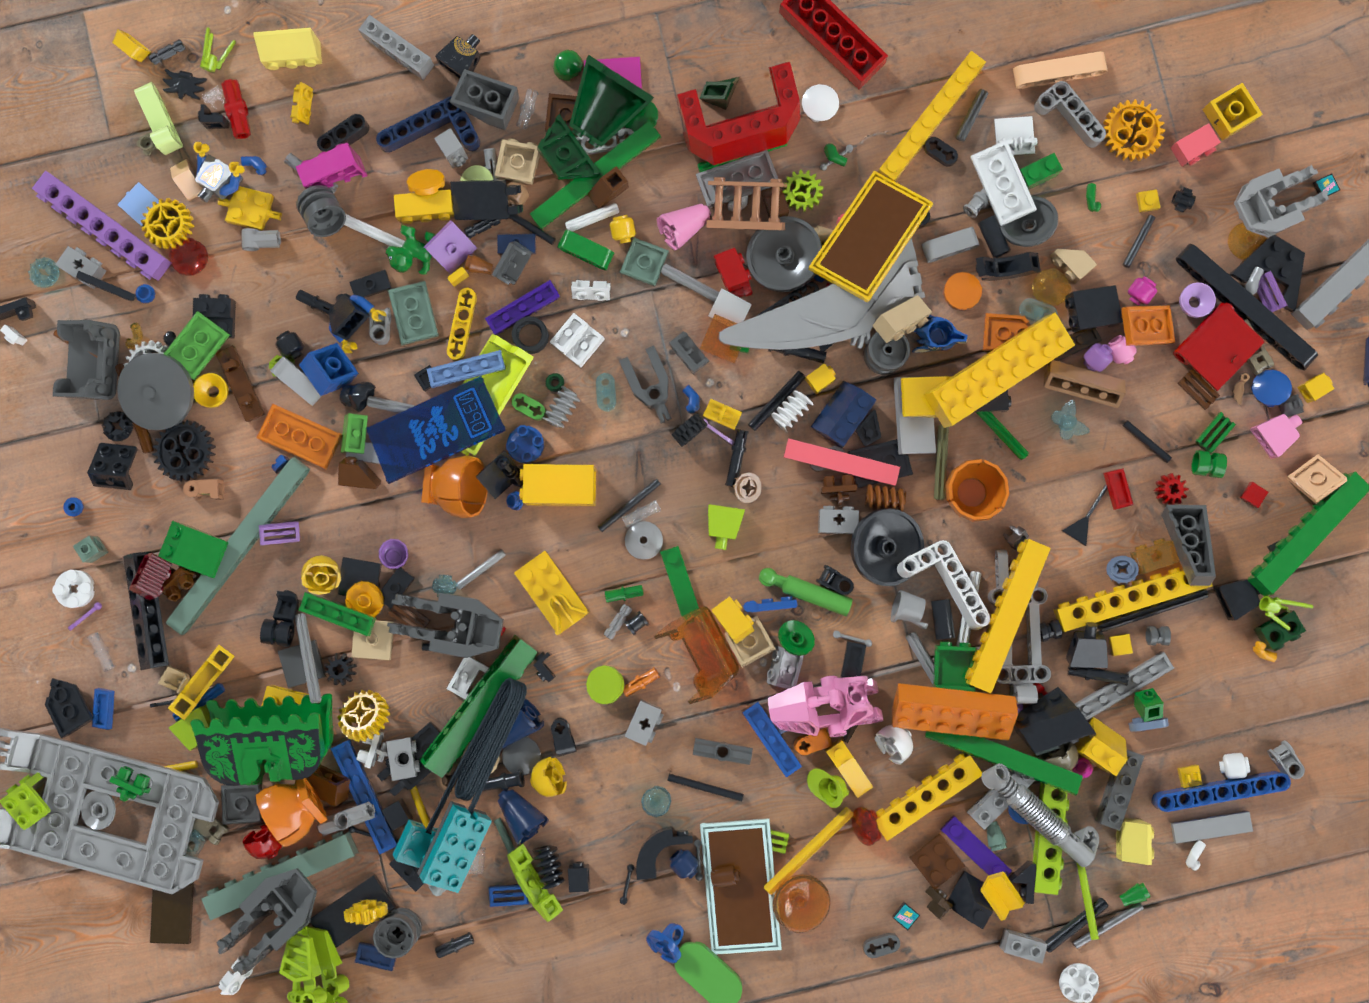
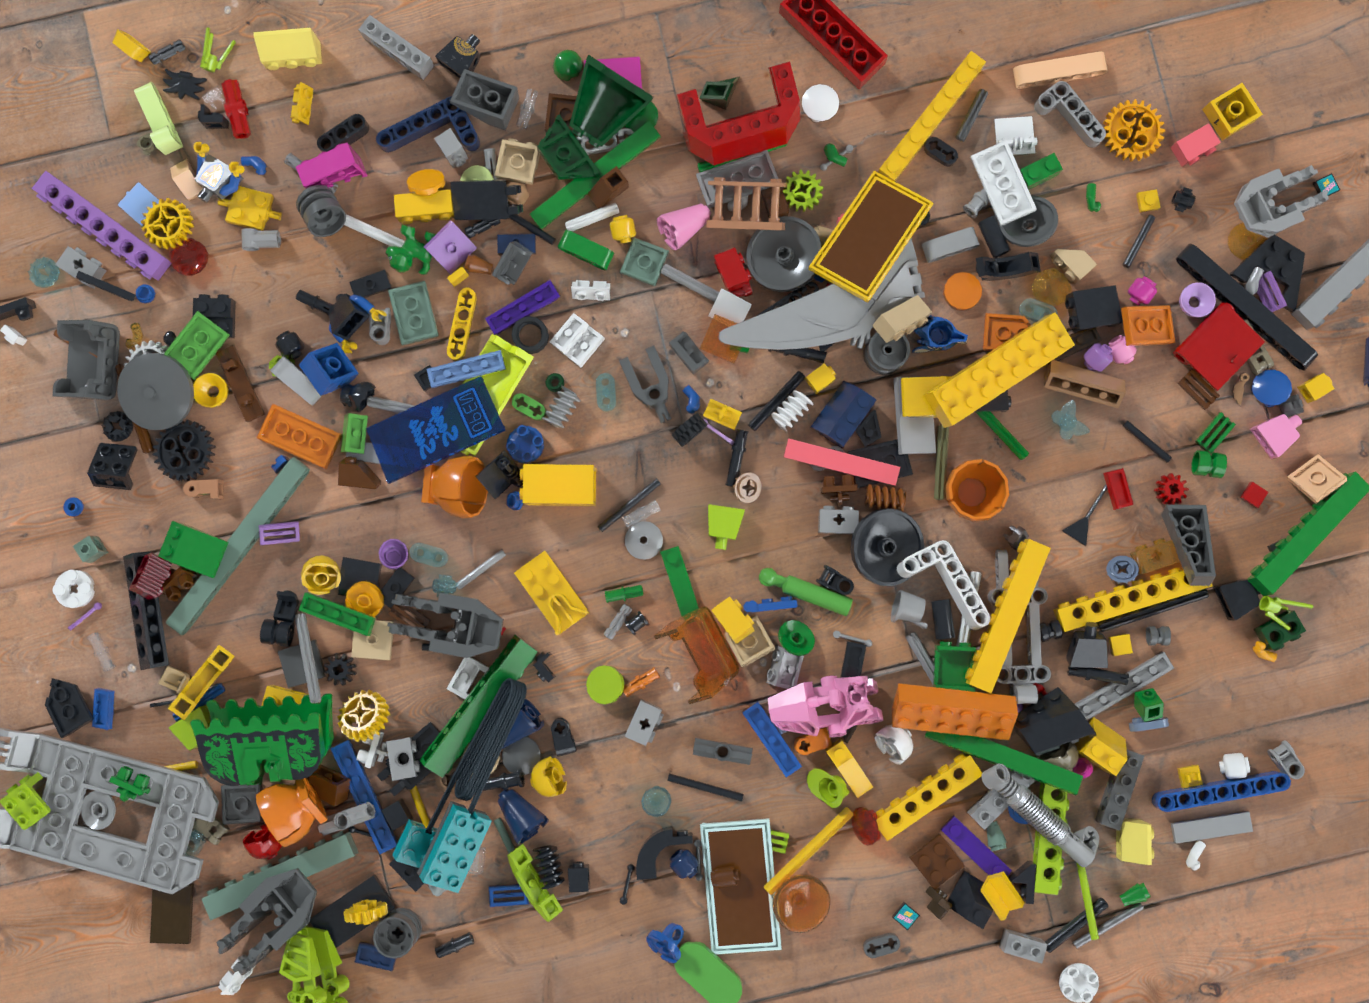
(429, 555): none -> clear light blue plate

